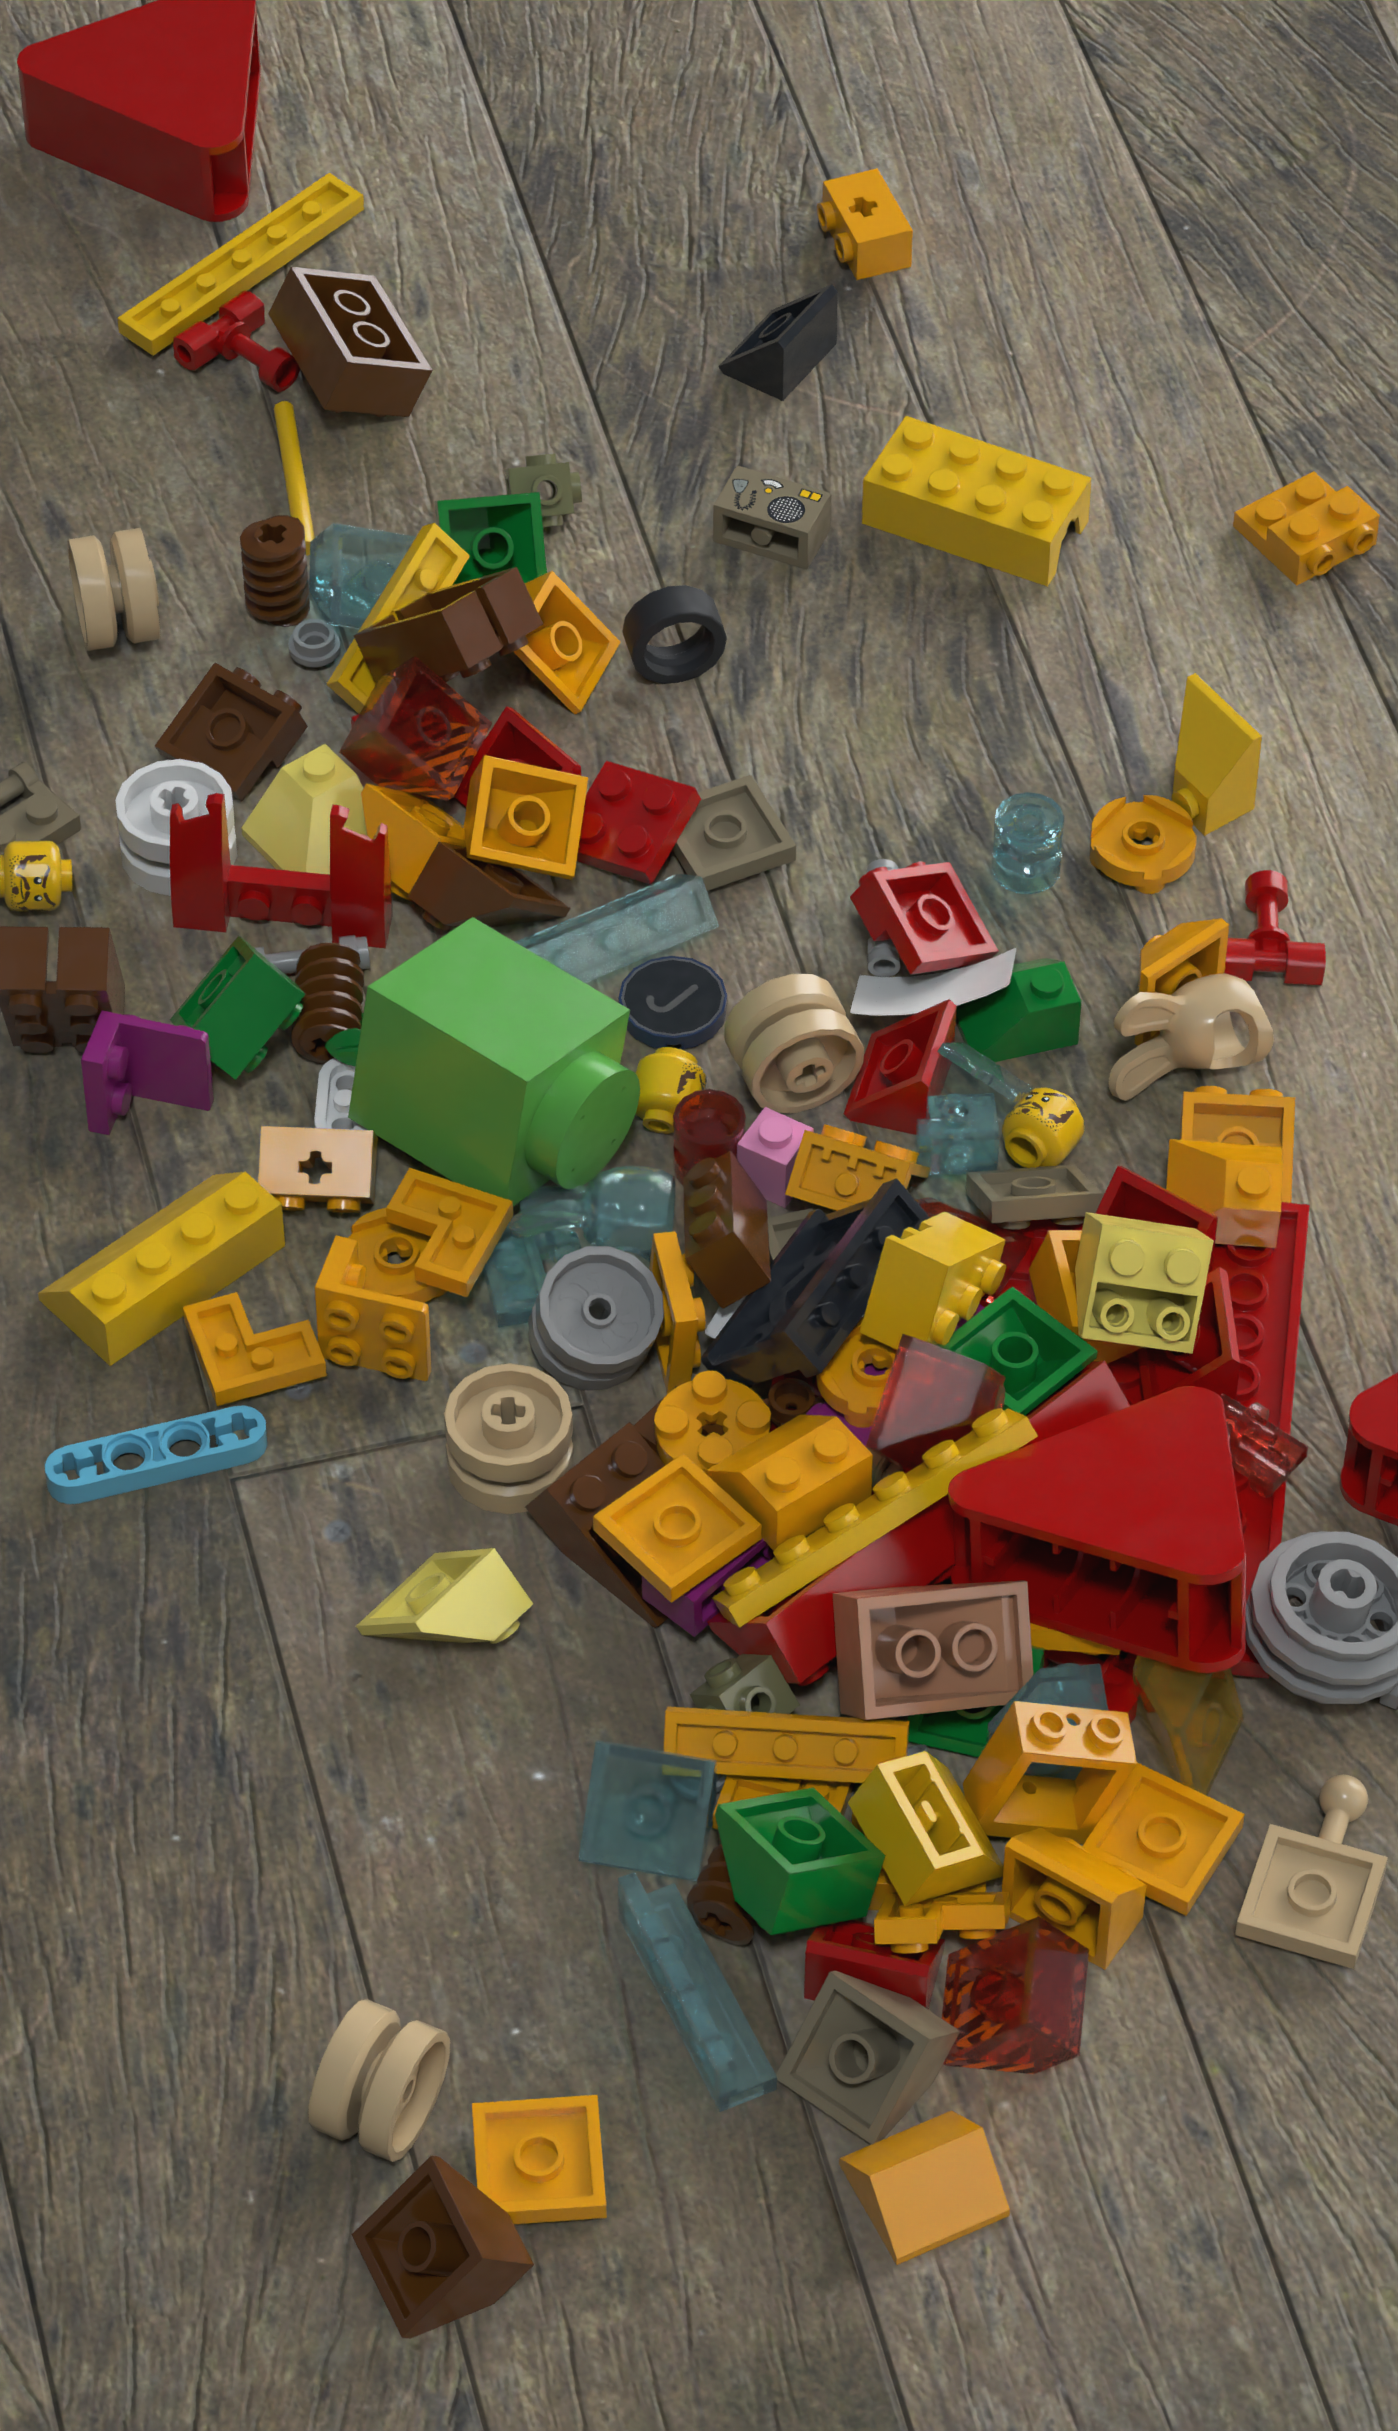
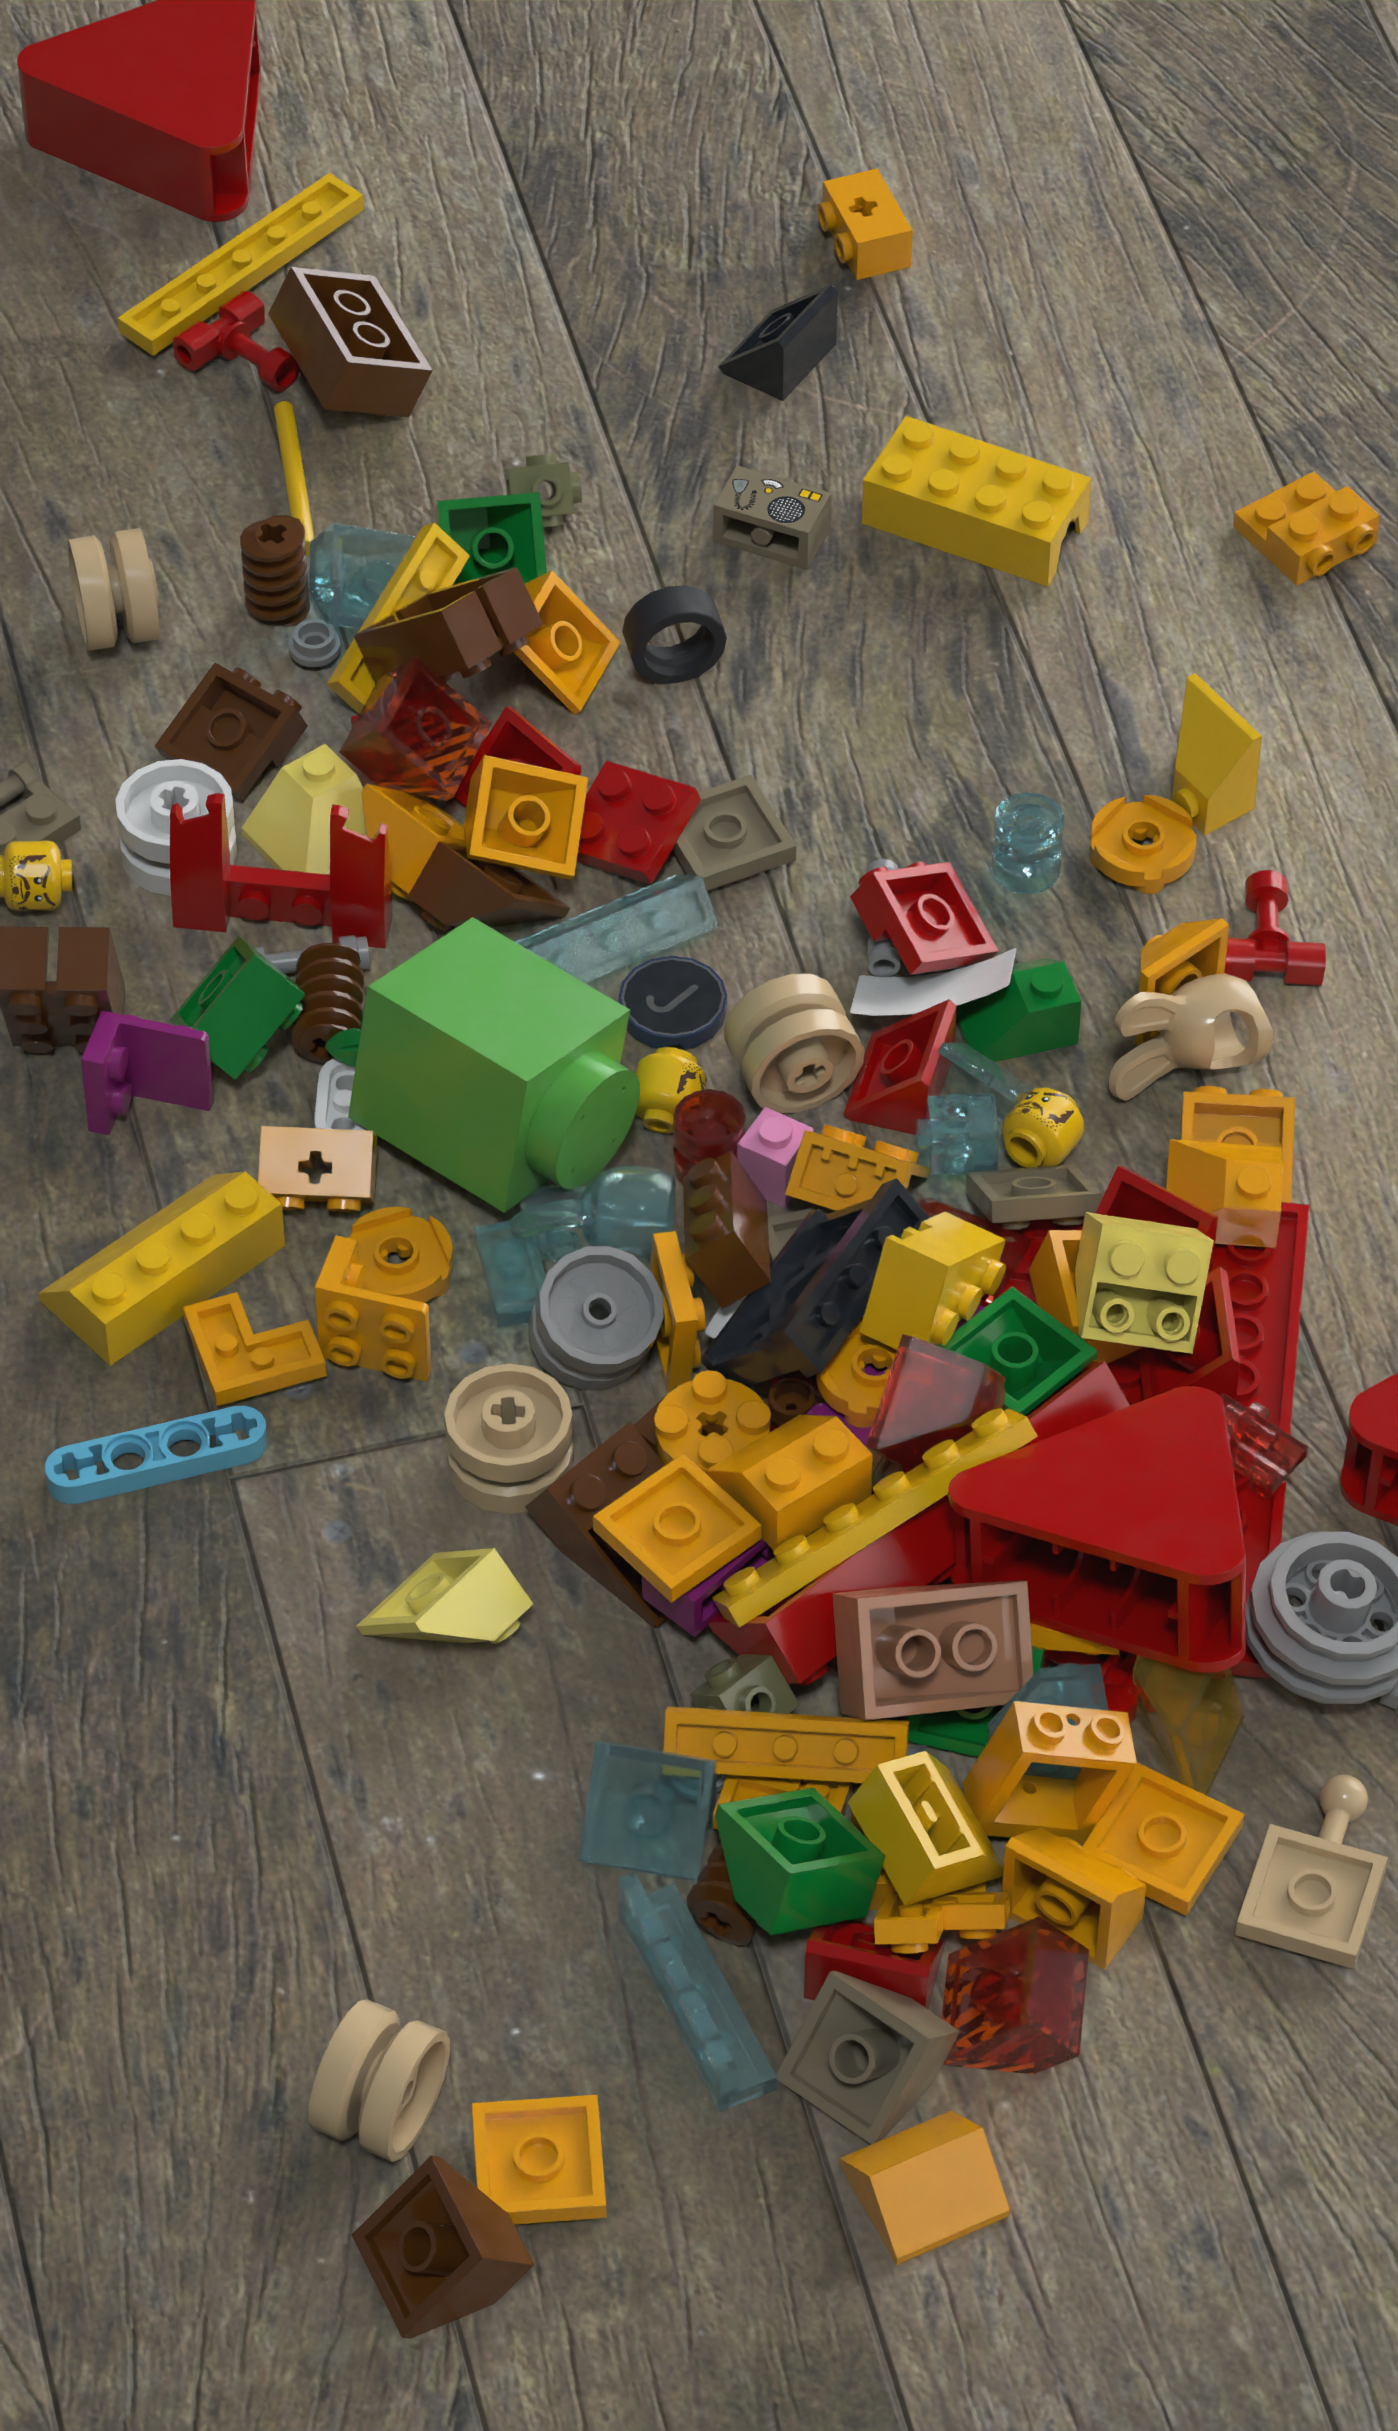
(461, 1224): light orange plate -> none

